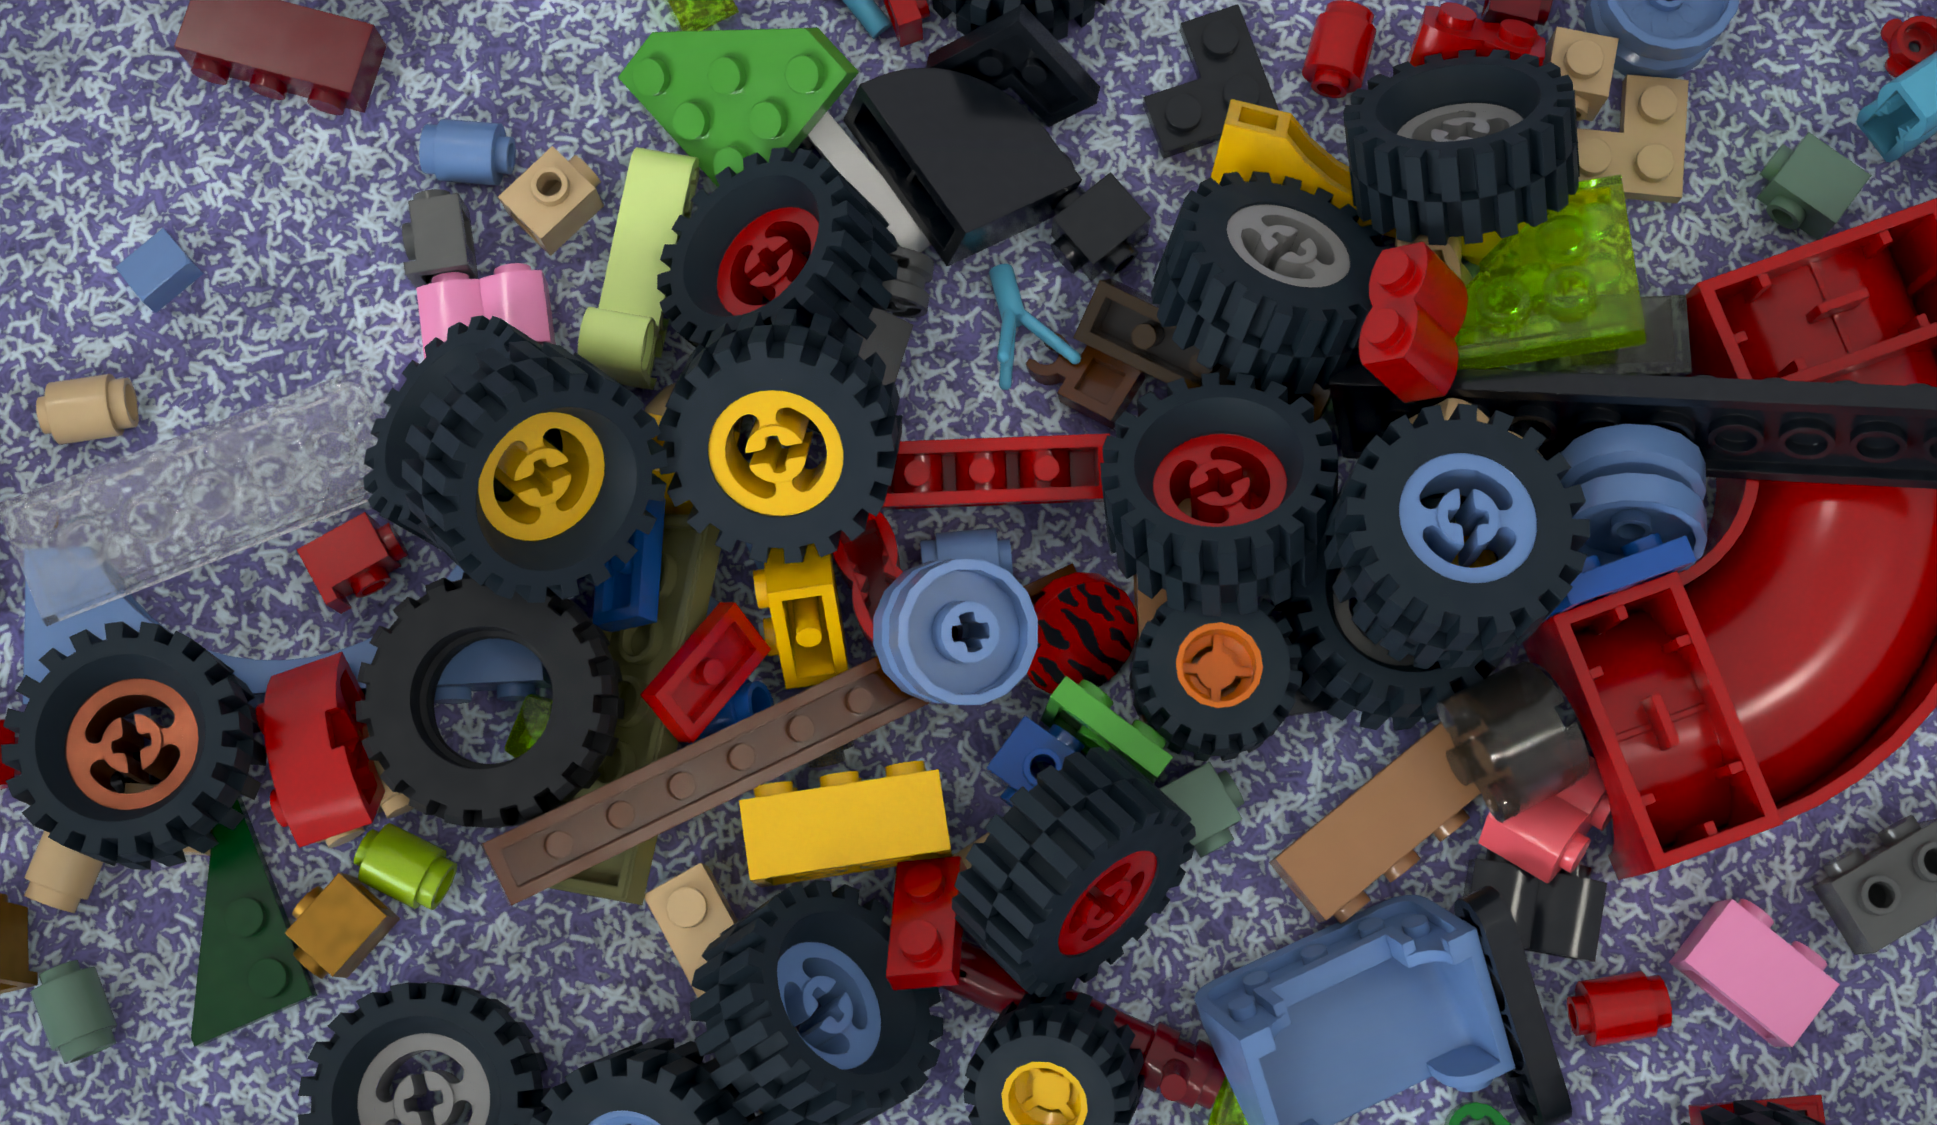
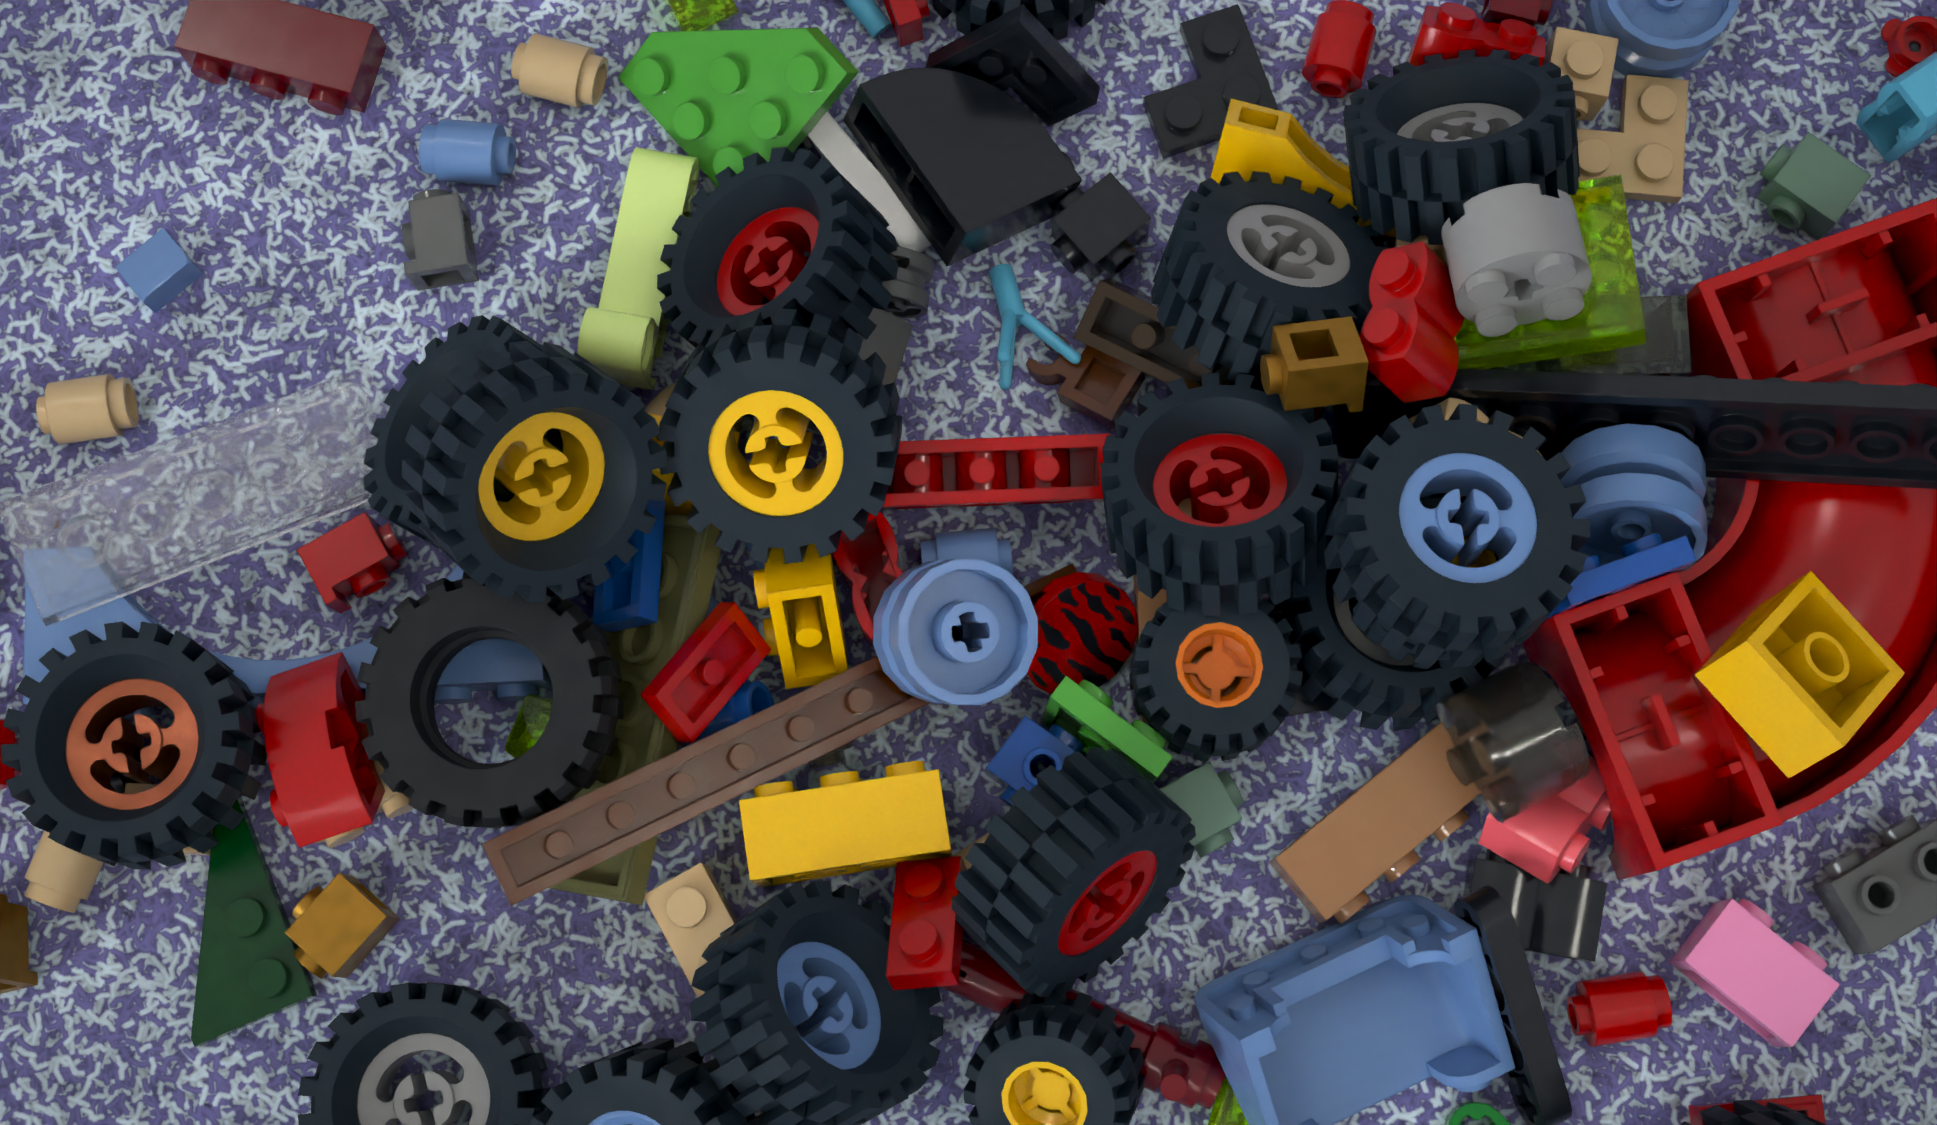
(74, 1011): sand green brick -> none
(404, 867): lime brick -> none
(511, 294): bright pink brick -> none
(553, 199): tan brick -> none
(559, 71): none -> tan brick
(1316, 364): none -> pearl gold brick
(1516, 258): none -> light grey brick
(1800, 675): none -> yellow brick

